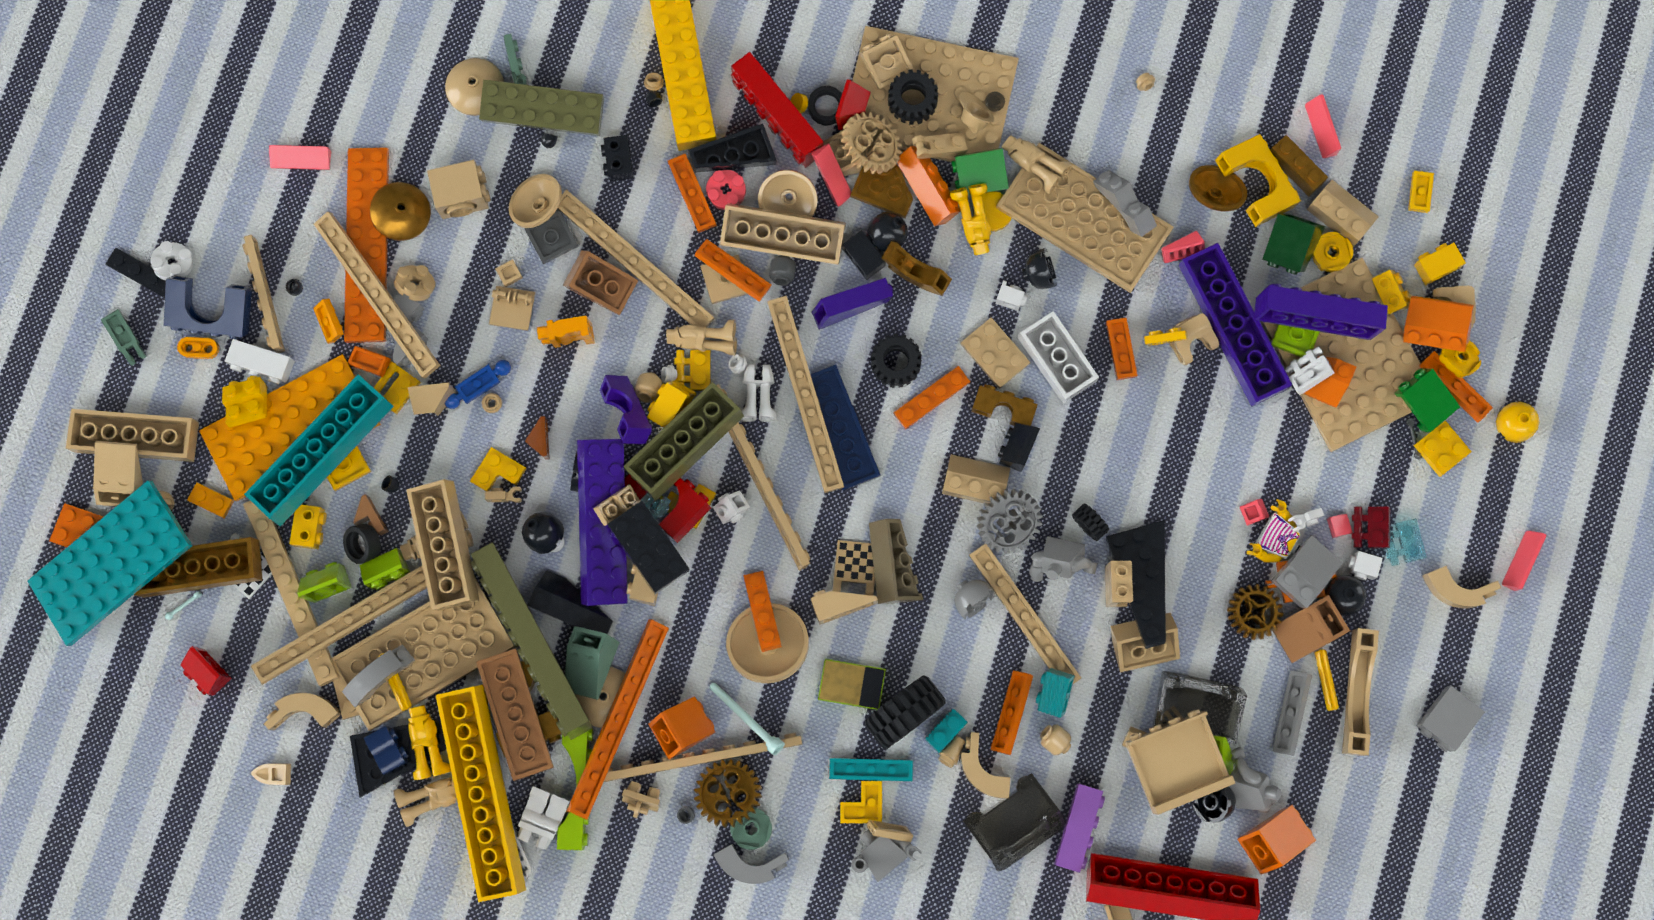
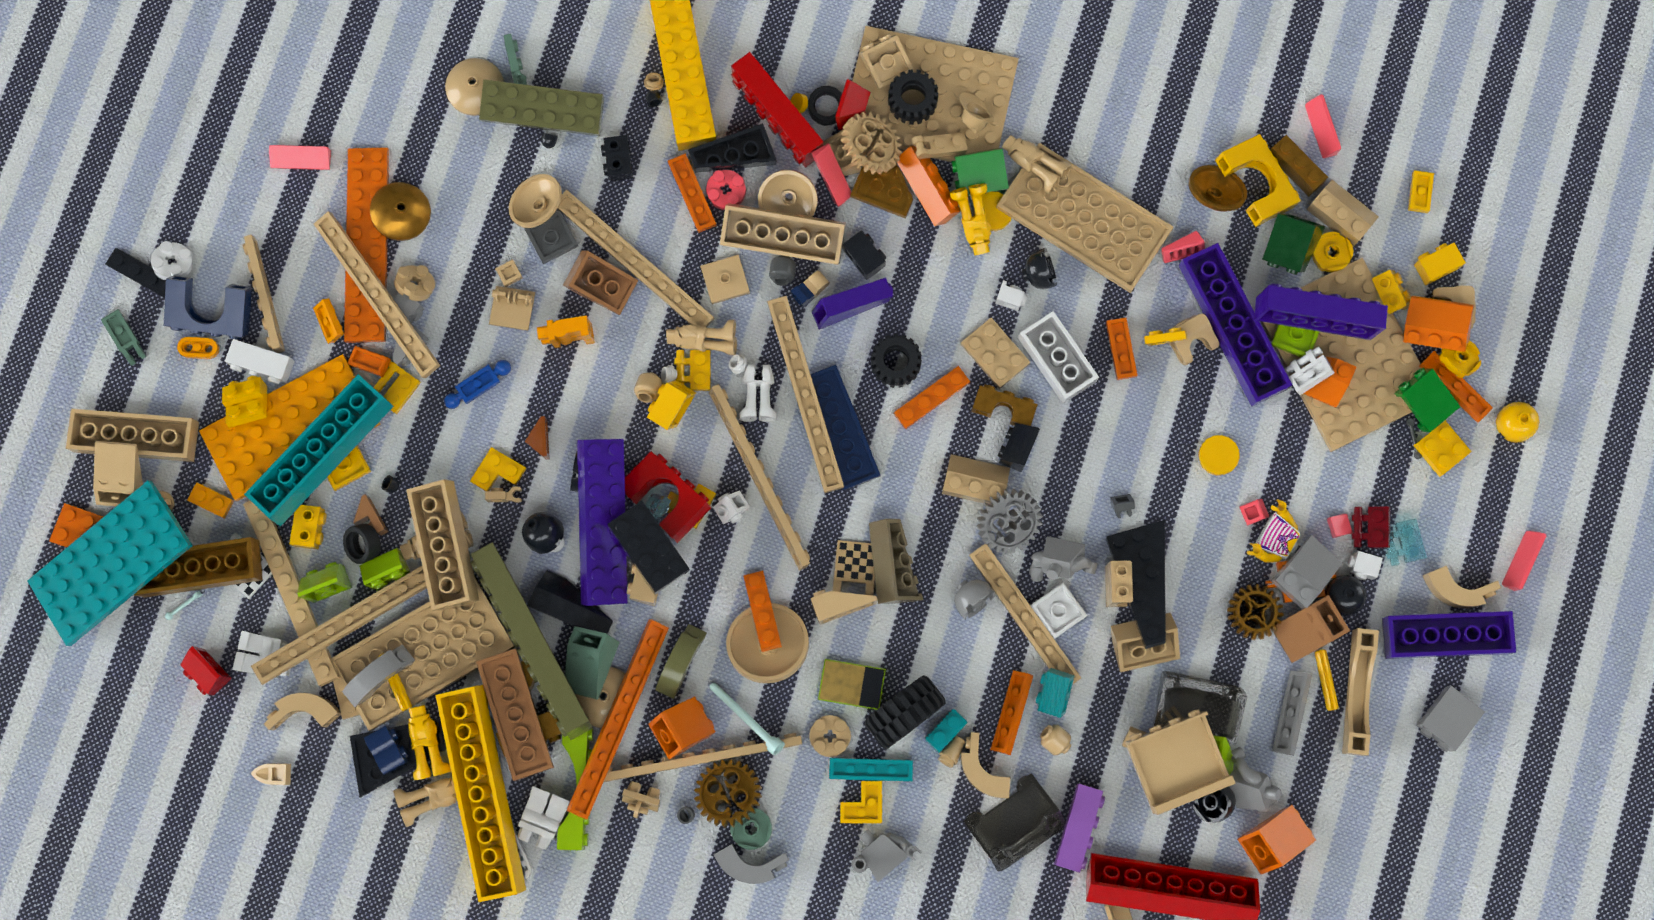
(257, 644): none -> white hips
(297, 288): black hinge -> none
(430, 397): tan slope -> none
(459, 189): tan brick -> none
(489, 397): tan plate -> none
(616, 504): tan slope -> none
(620, 393): dark purple arch -> none
(680, 660): none -> olive arch
(684, 441): olive brick -> none
(733, 270): orange plate -> none
(809, 289): none -> leg
(838, 744): none -> tan plate
(887, 228): black cylinder -> none
(889, 830): tan tile -> none
(914, 271): pearl gold arch -> none
(995, 101): clear smoke plate -> none
(1058, 610): none -> white plate
(1090, 522): black tyre -> none
(1122, 503): none -> dark grey tile
(1123, 198): light grey arch -> none
(1145, 82): tan plate -> none
(1218, 455): none -> yellow tile
(1308, 519): white plate -> none
(1449, 635): none -> dark purple brick

